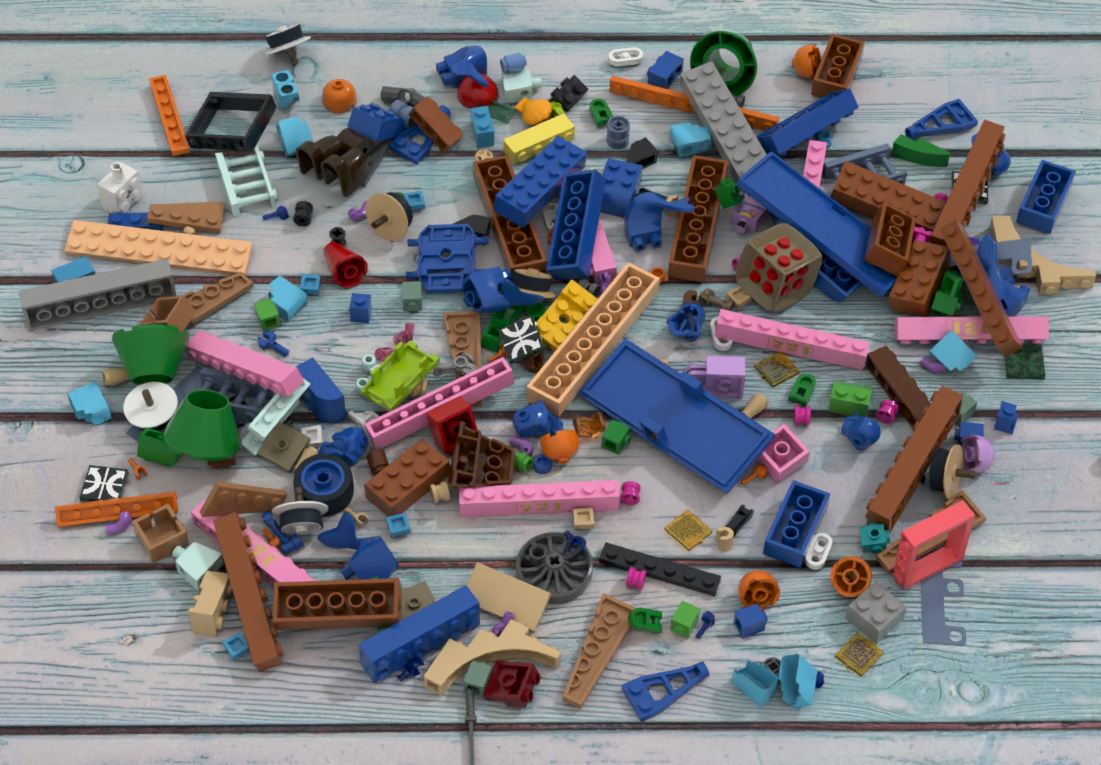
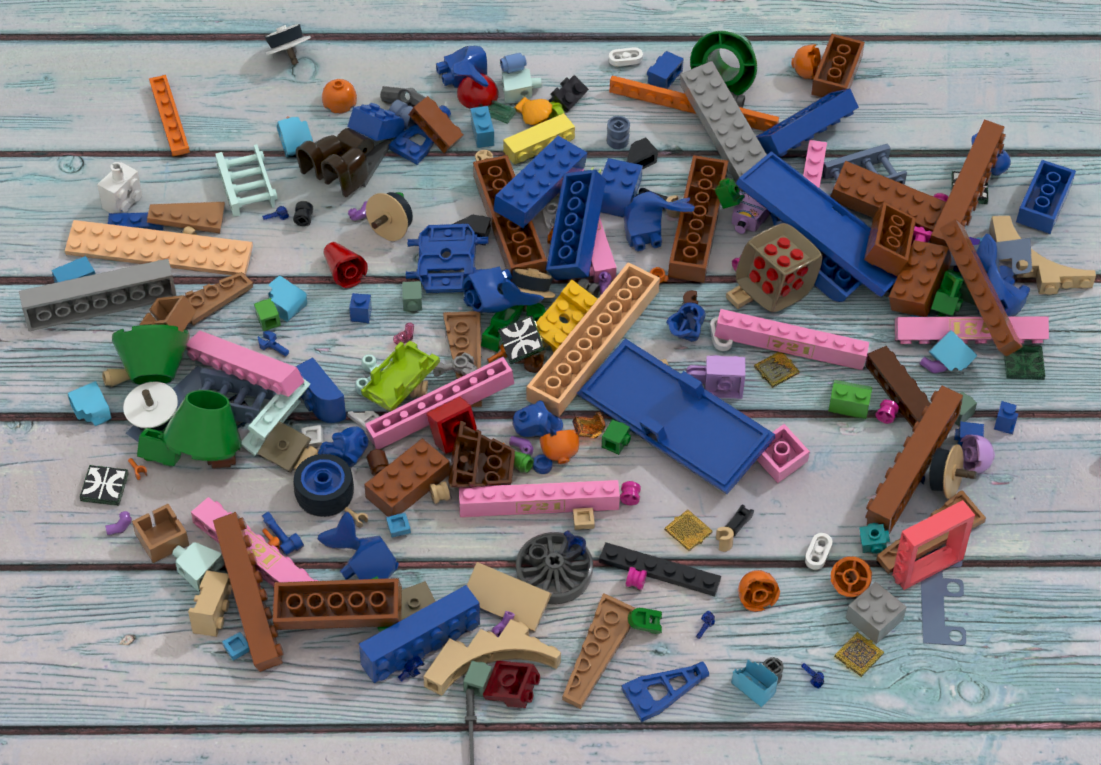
(111, 508): orange plate -> none
(231, 101): black window -> none
(242, 499): medium nougat wing -> none
(283, 81): medium azure piece -> none
(301, 515): piece -> none
(310, 284): dark azure plate -> none
(337, 235): black bush -> none
(383, 353): clear pink arm -> none
(415, 200): dark azure plate -> none
(597, 108): green plate -> none
(685, 619): bright green brick -> none
(690, 139): medium azure piece -> none
(707, 296): dark tan bar -> none
(750, 620): blue brick -> none
(755, 405): tan cone -> none
(759, 471): orange hand -> none
(796, 523): blue brick -> none
(797, 674): medium azure piece -> none
(802, 415): dark pink wheel -> none
(806, 384): green plate -> none
(824, 137): dark azure plate -> none
(861, 431): blue head -> none
(920, 152): green slope -> none
(955, 109): blue plate -> none

